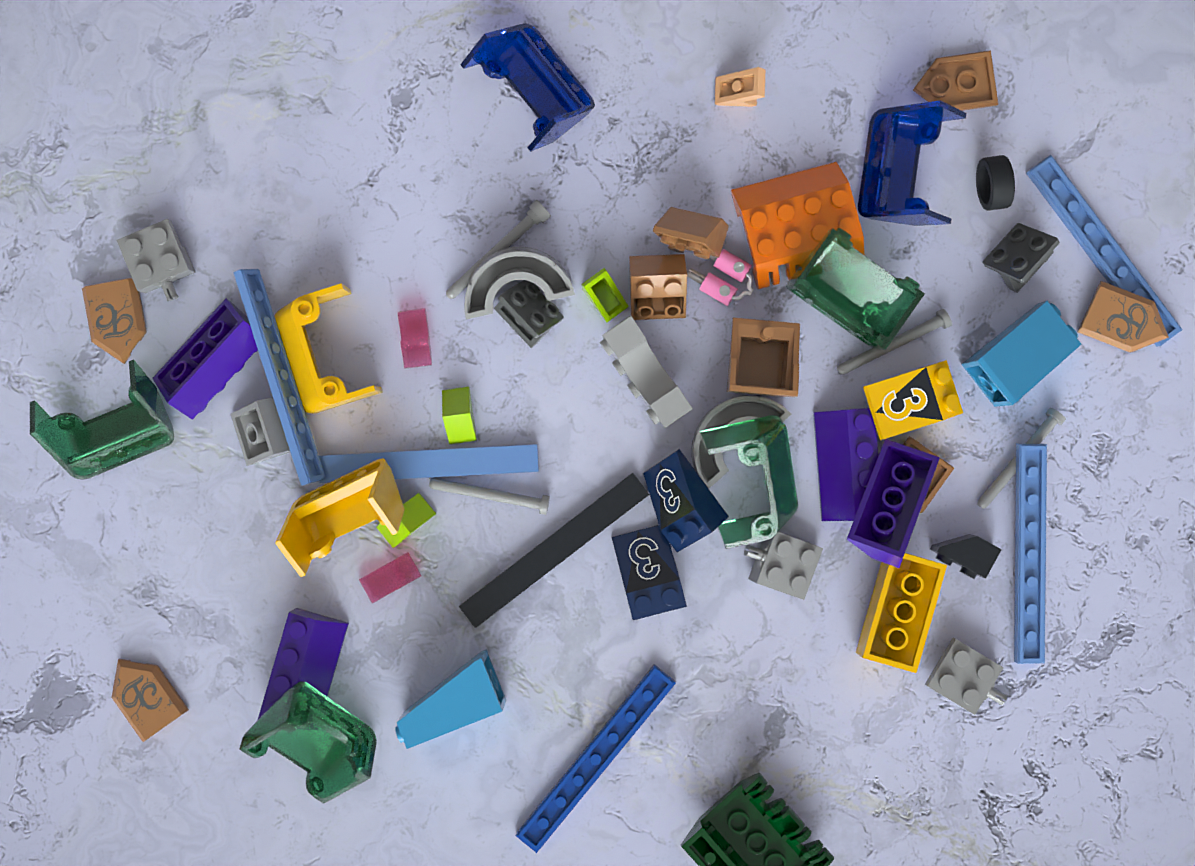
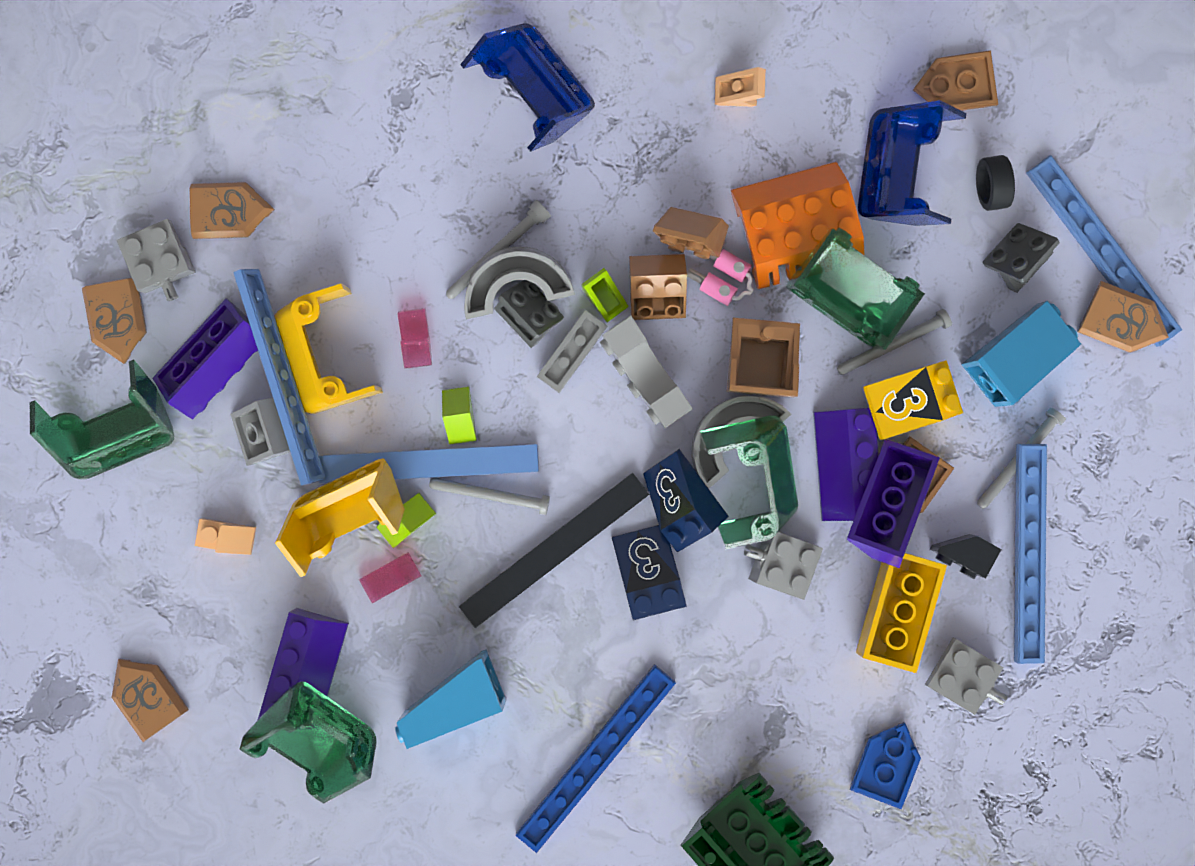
(225, 210): none -> medium nougat tile
(225, 537): none -> light nougat slope
(572, 351): none -> light grey plate
(887, 766): none -> blue tile

